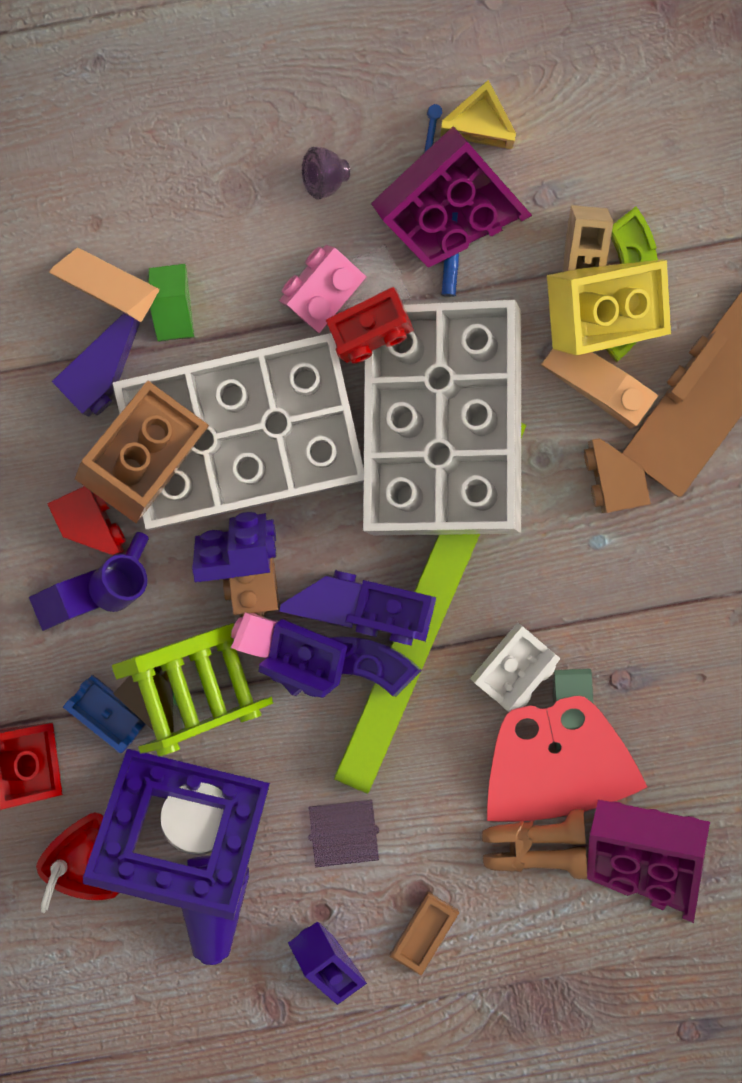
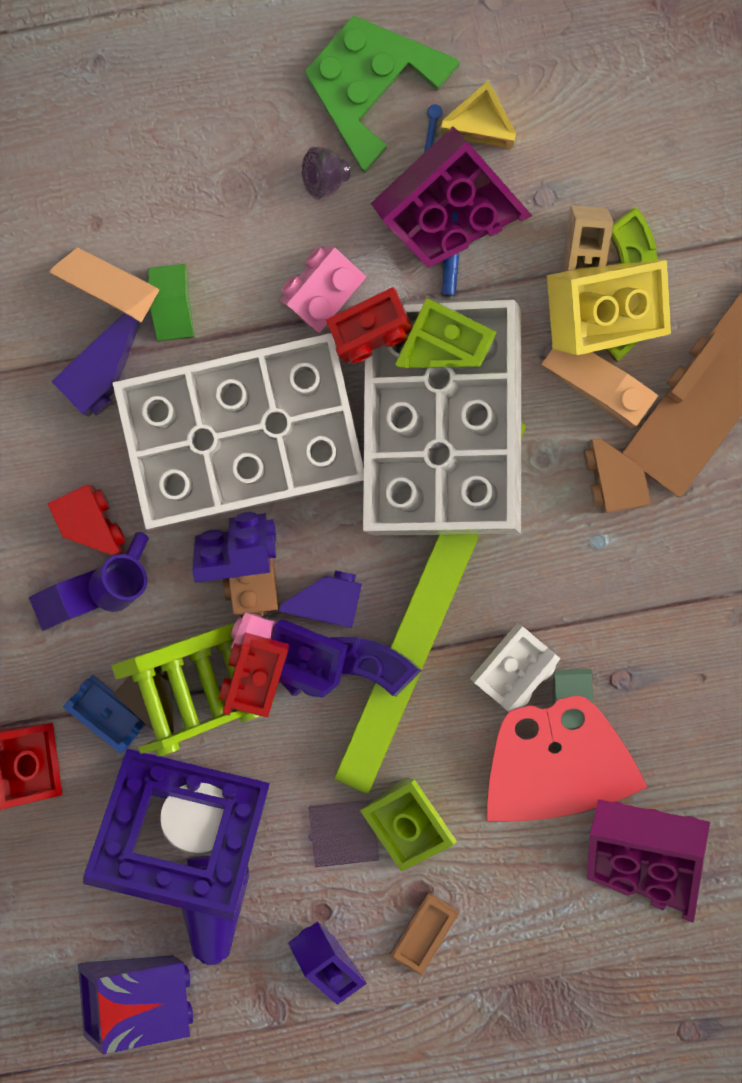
(66, 860): red hat -> none
(134, 1002): none -> dark purple slope
(140, 451): medium nougat slope -> none
(255, 675): none -> red bracket
(360, 69): none -> bright green wing
(392, 611): dark purple bracket -> none
(407, 824): none -> lime slope
(445, 340): none -> lime wing
(523, 835): medium nougat piece -> none

